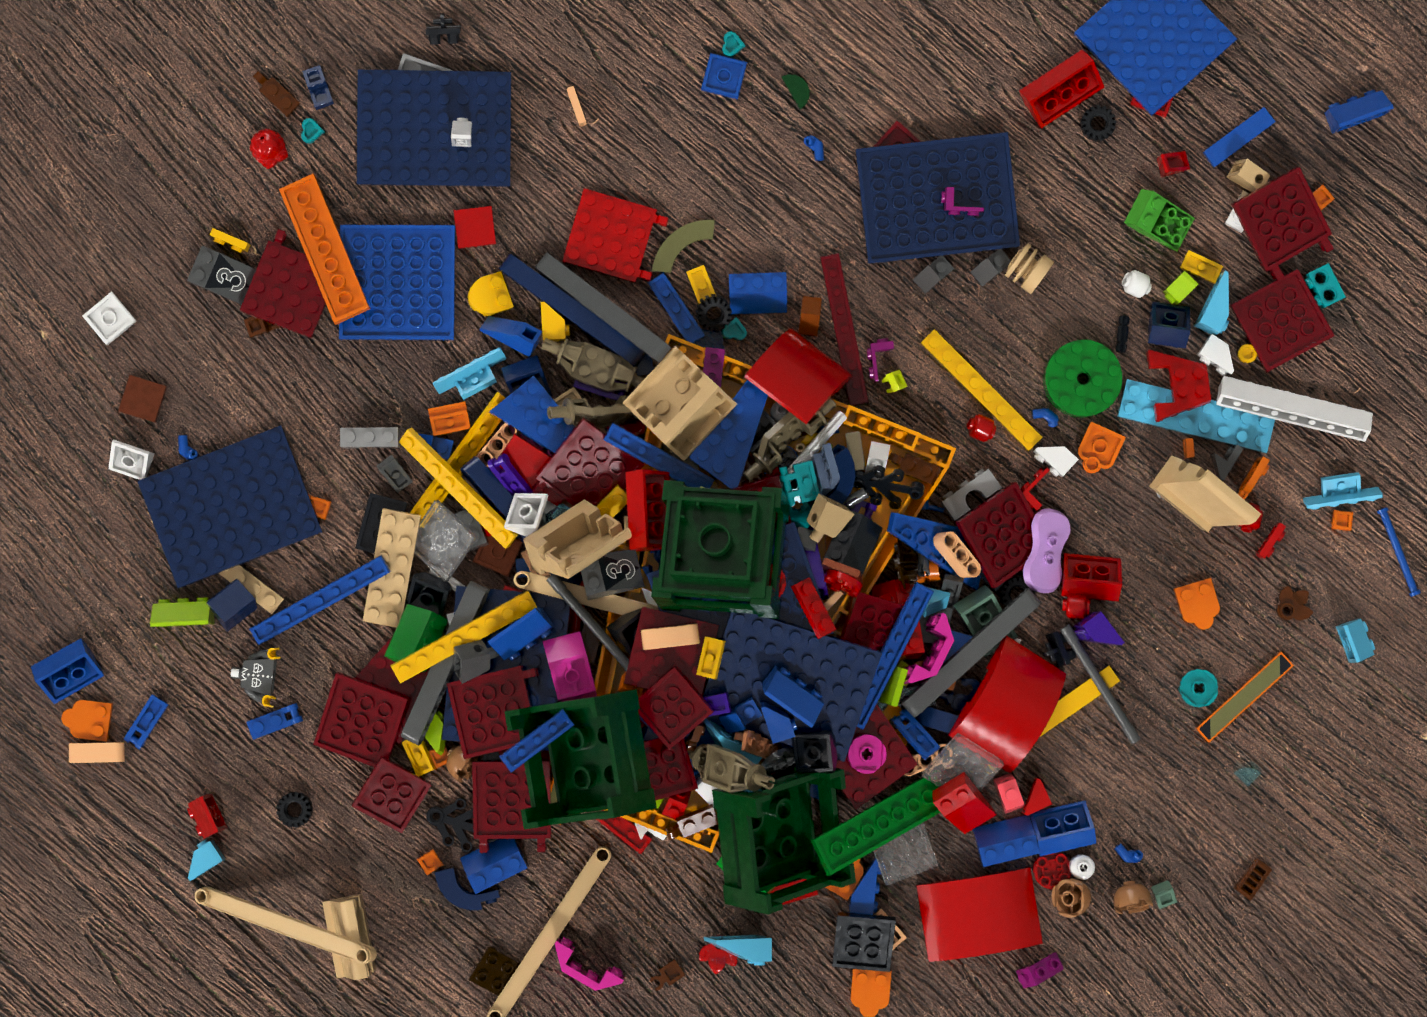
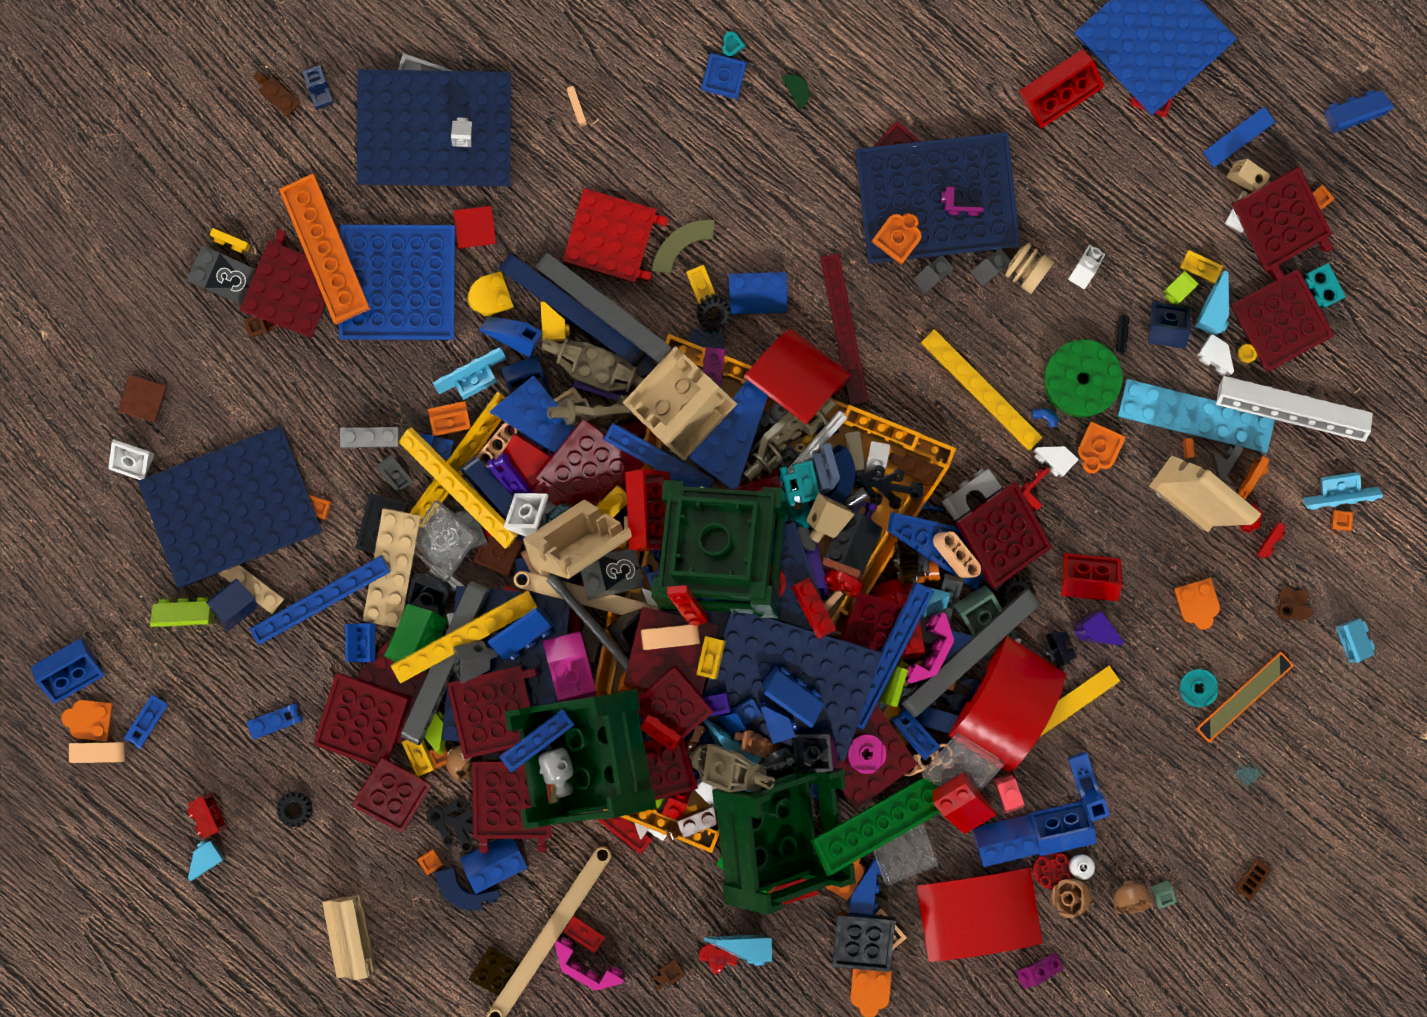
(109, 318): white plate -> none
(185, 450): blue arm -> none
(258, 675): dark grey torso -> none
(268, 148): red hair -> none
(285, 925): tan piece -> none
(311, 131): teal tile -> none
(360, 642): none -> blue bracket
(451, 30): black hips -> none
(556, 770): none -> light grey piece
(584, 934): none -> red plate
(660, 732): none -> red plate
(676, 309): blue tile -> none
(687, 605): none -> red plate
(734, 330): teal tile -> none
(810, 316): dark orange slope -> none
(816, 145): blue arm -> none
(880, 346): magenta bracket -> none
(896, 381): neon yellow tile -> none
(898, 236): none -> orange plate
(981, 428): red head -> none
(1037, 798): red slope -> none
(1043, 567): lavender plate -> none
(1073, 641): dark grey piece -> none
(1076, 606): red head -> none
(1087, 266): none -> white slope
(1087, 787): none -> blue arch
(1109, 123): black tyre -> none
(1128, 856): blue arm -> none
(1136, 283): white head -> none
(1159, 219): bright green slope -> none
(1173, 163): red slope -> none
(1187, 381): red wing -> none
(1398, 551): blue bar -> none

